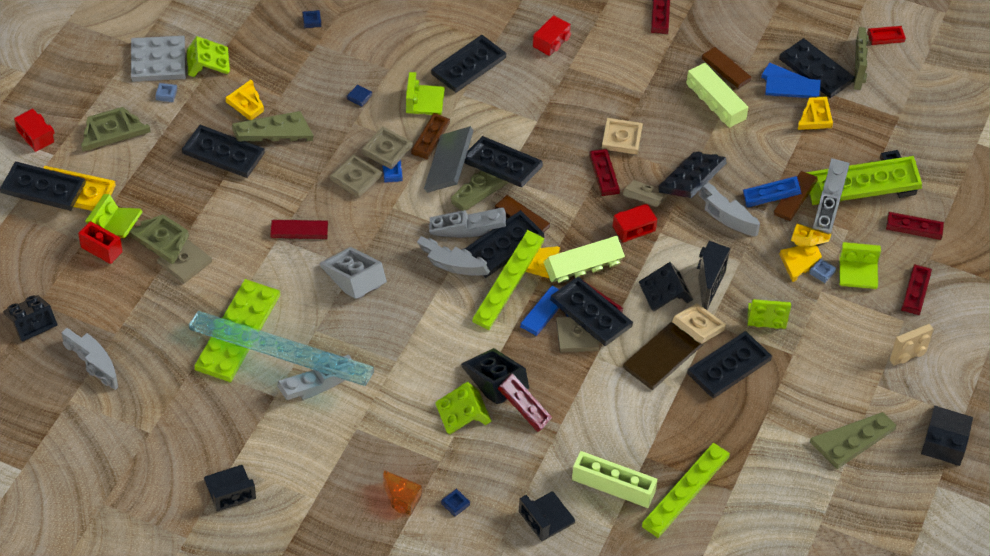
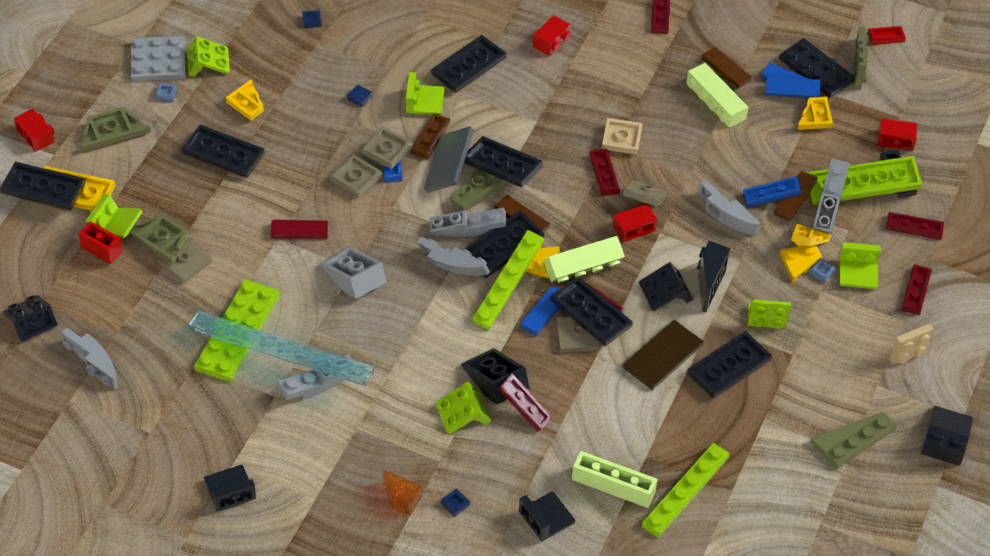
(276, 127): olive wing -> none
(692, 174): black plate -> none
(699, 323): tan plate -> none
(897, 134): none -> red brick

